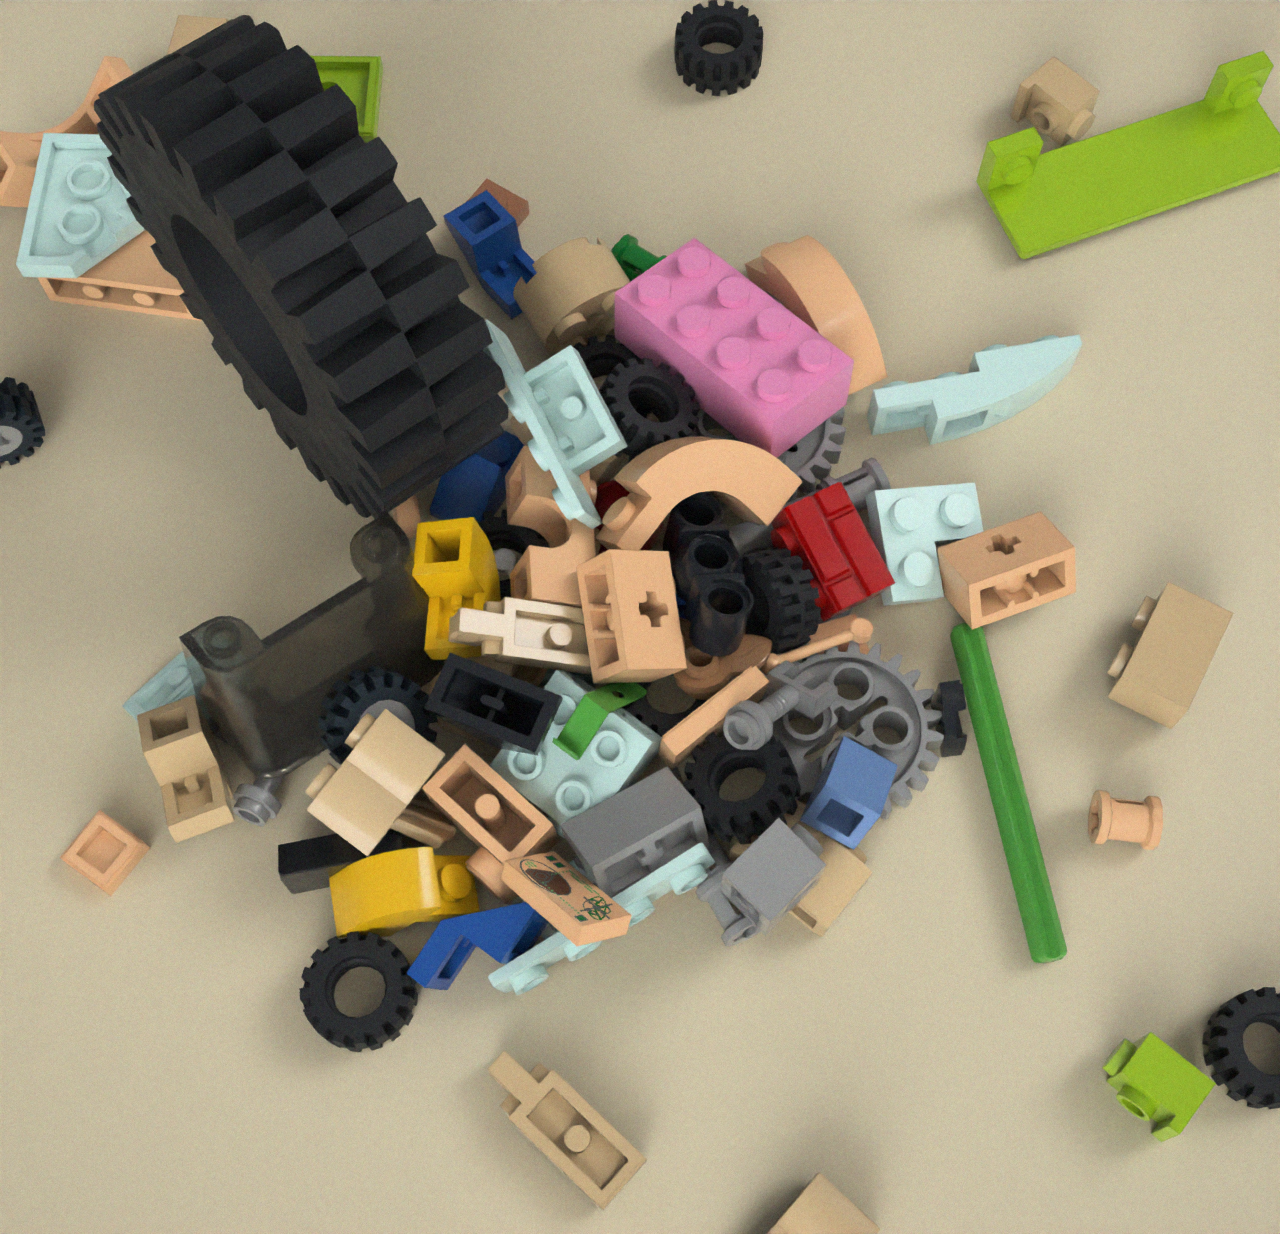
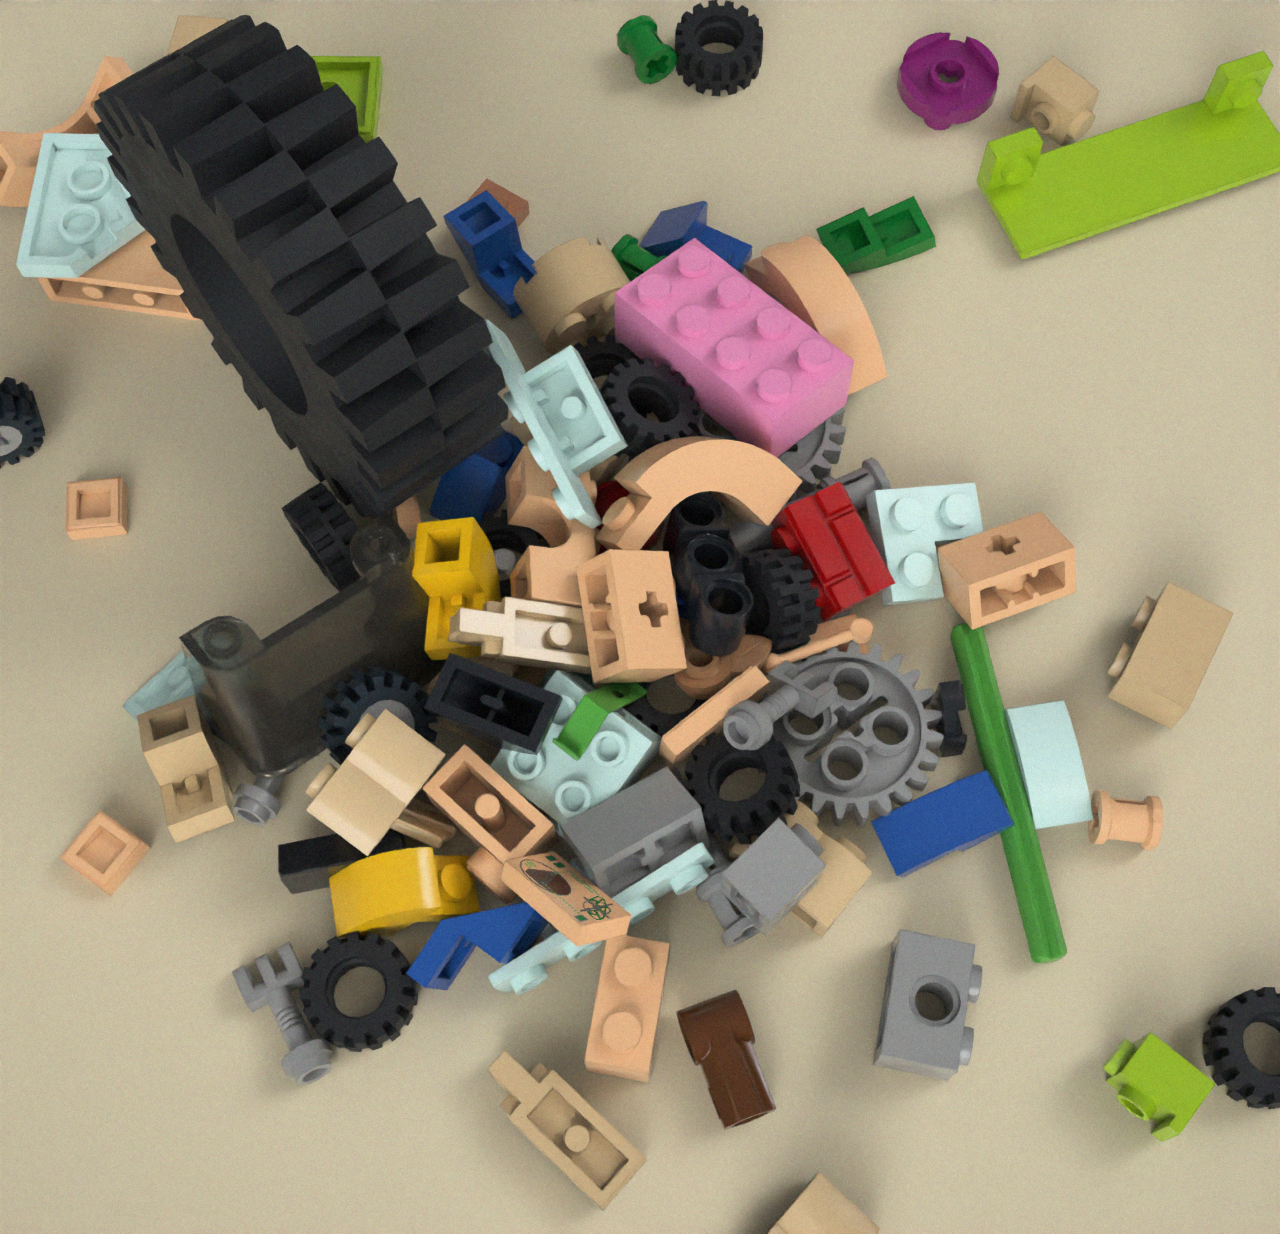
(96, 508): none -> light nougat tile
(307, 1057): none -> light grey hinge
(325, 533): none -> black tyre
(627, 1008): none -> light nougat brick
(651, 57): none -> green bush
(682, 224): none -> blue slope
(722, 1043): none -> reddish brown piece
(849, 793): medium blue brick -> none
(877, 240): none -> green slope
(907, 1038): none -> light grey brick
(942, 823): none -> blue slope
(944, 102): none -> magenta plate
(994, 389): light aqua slope -> none
(1050, 763): none -> light aqua slope

